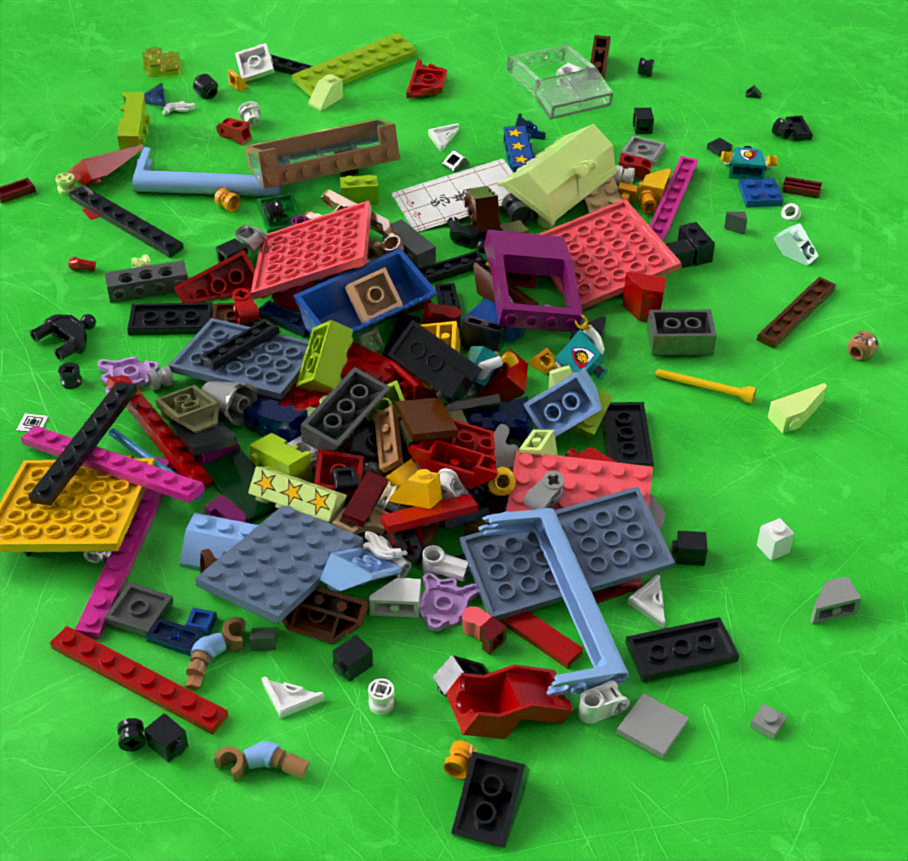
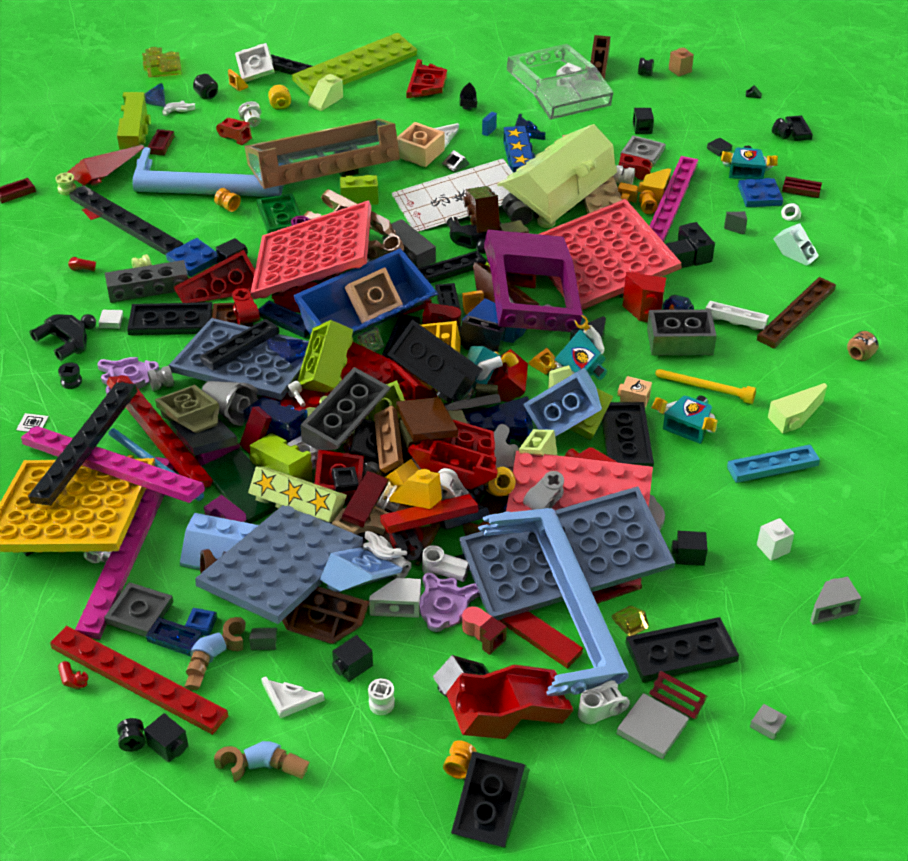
(70, 679): none -> red arm
(111, 319): none -> white tile
(161, 142): none -> dark red tile
(195, 254): none -> blue plate
(251, 237): light grey piece -> none
(255, 428): none -> dark red tile
(273, 209): black wheel -> none
(279, 97): none -> yellow head
(290, 350): none -> clear blue tile
(295, 390): none -> white hand
(421, 144): none -> light nougat brick
(468, 97): none -> black plate
(471, 300): none -> light orange tile
(486, 390): none -> olive tile
(489, 123): none -> blue tile
(631, 620): none -> clear yellow slope
(635, 390): none -> light nougat brick
(649, 601): white tile -> none
(659, 684): none -> dark red tile
(677, 302): none -> head
(681, 61): none -> nougat brick
(687, 417): none -> teal torso
(738, 315): none -> white plate
(773, 463): none -> dark azure plate

